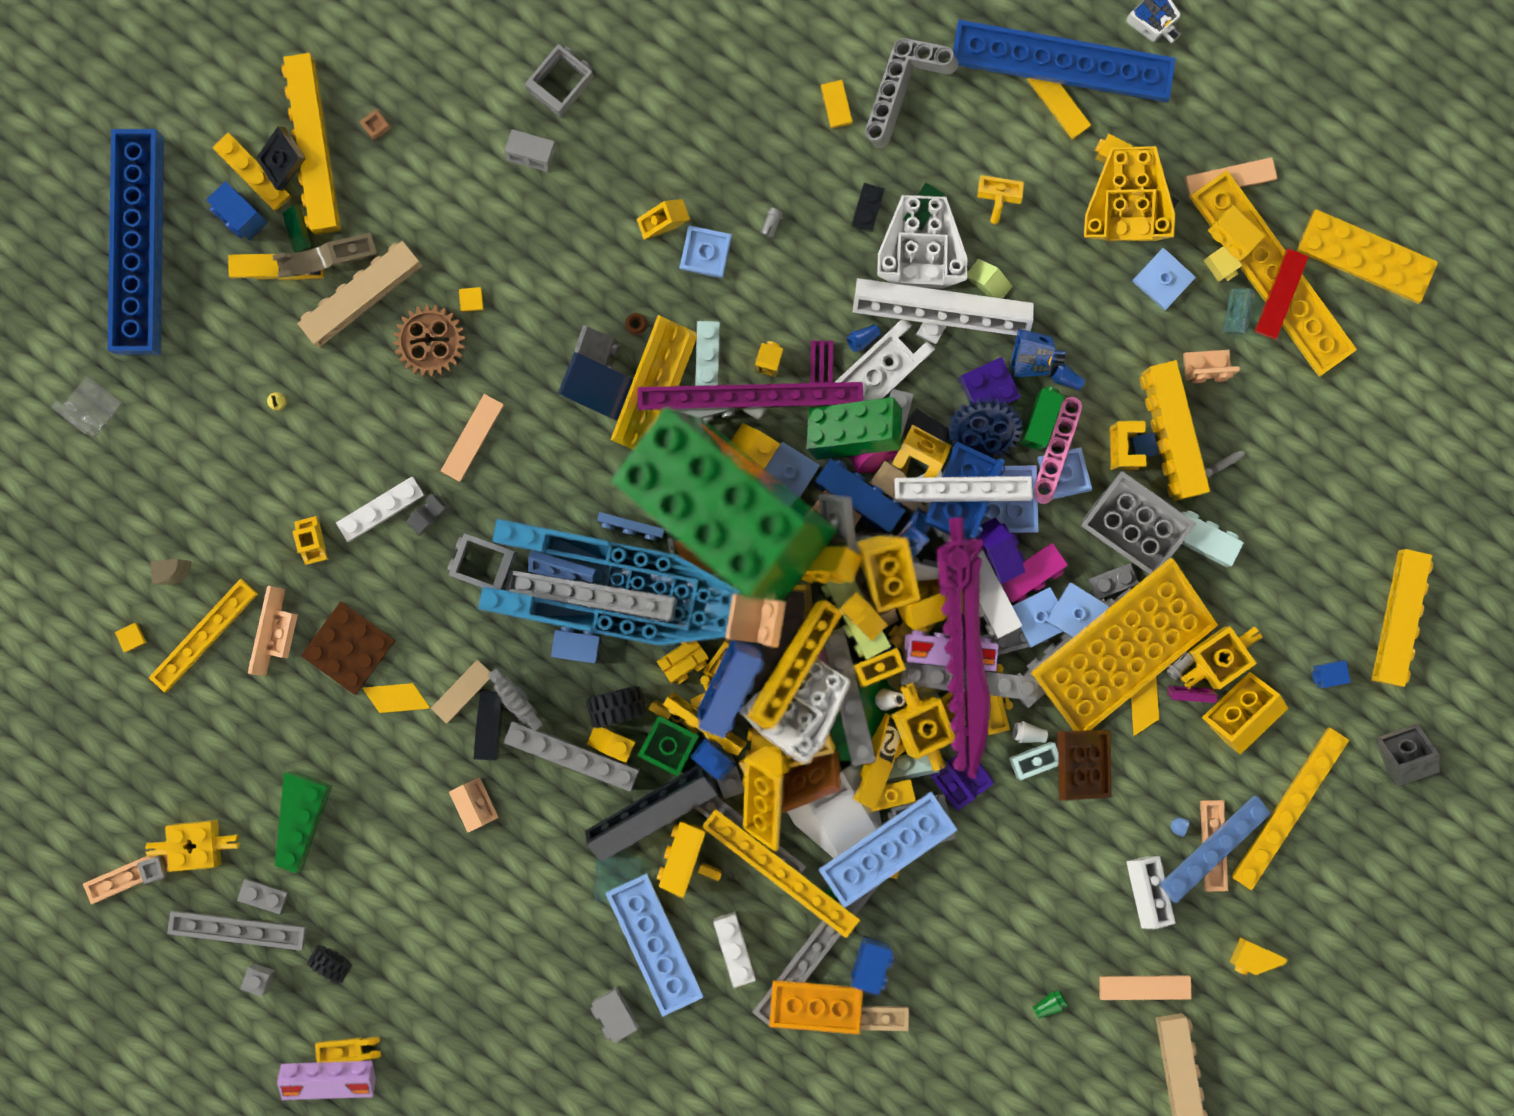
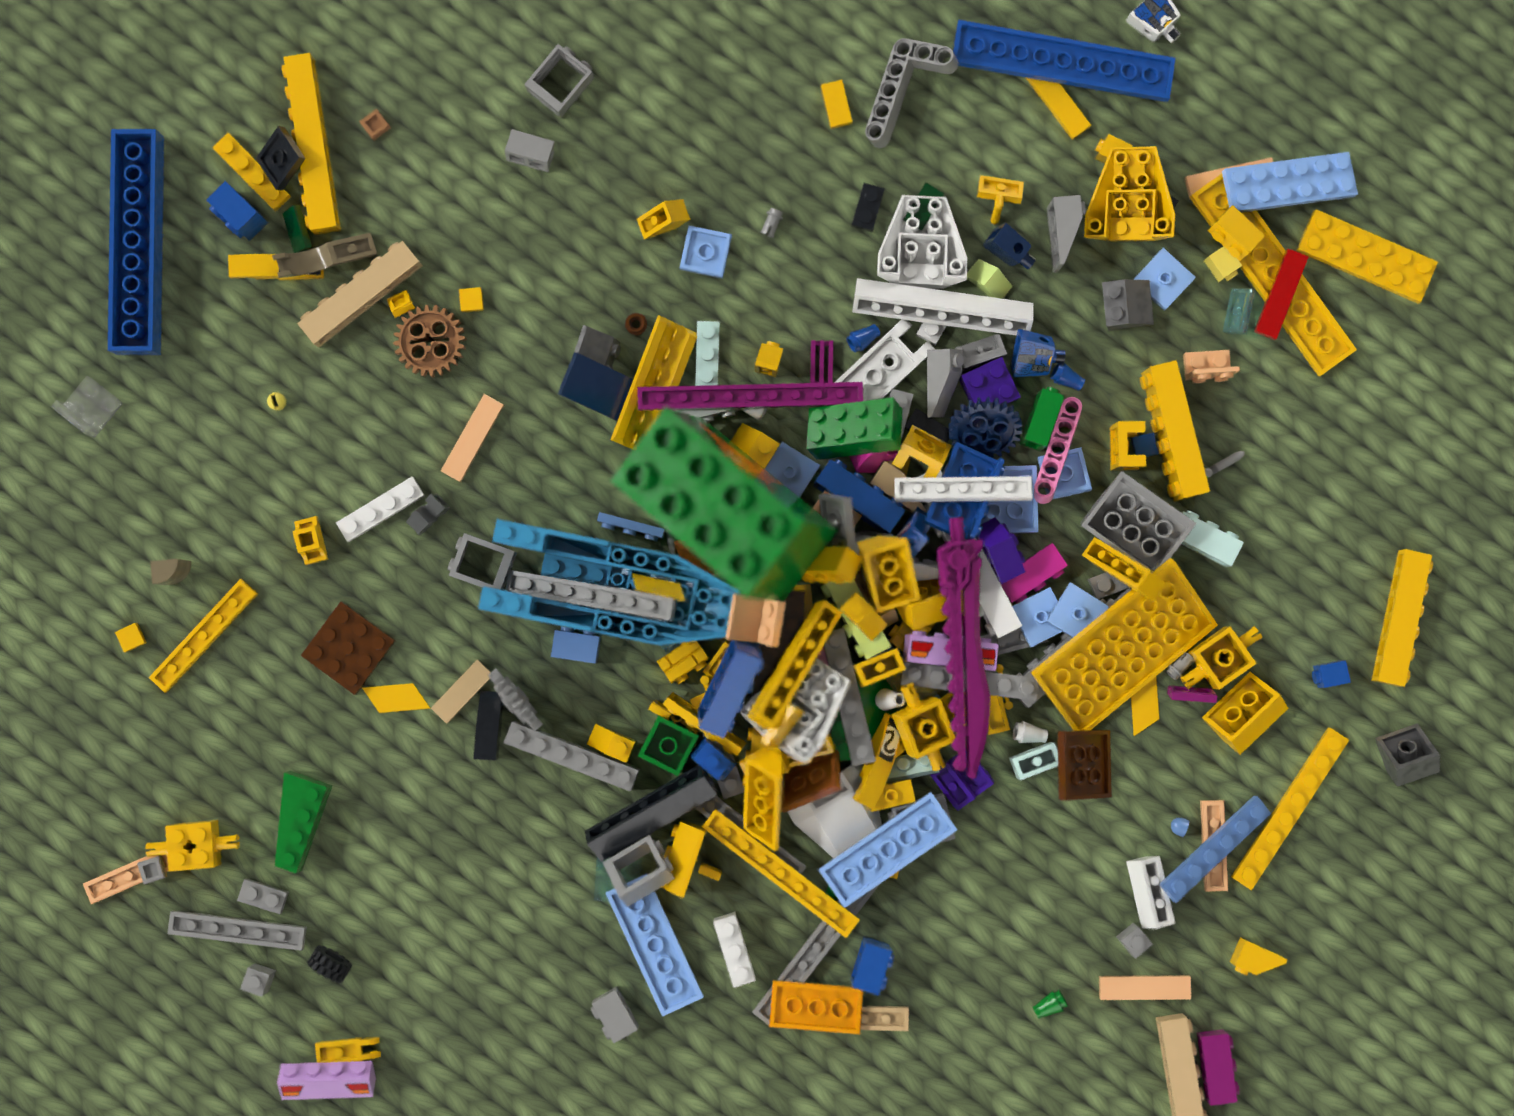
(273, 632): light nougat bracket -> none
(400, 303): none -> yellow tile
(473, 804): light nougat panel -> none
(560, 568): medium blue plate -> none
(616, 707): black tyre -> none
(649, 883): none -> light grey window
(658, 586): none -> yellow sticker
(788, 720): none -> yellow tile
(943, 374): none -> light grey slope
(982, 351): none -> light grey hinge
(1003, 241): none -> dark blue torso
(1063, 221): none -> light grey slope
(1123, 569): none -> yellow brick
(1127, 303): none -> flat silver slope
(1134, 940): none -> light grey brick
(1217, 1067): none -> magenta brick
(1290, 182): none -> light blue plate

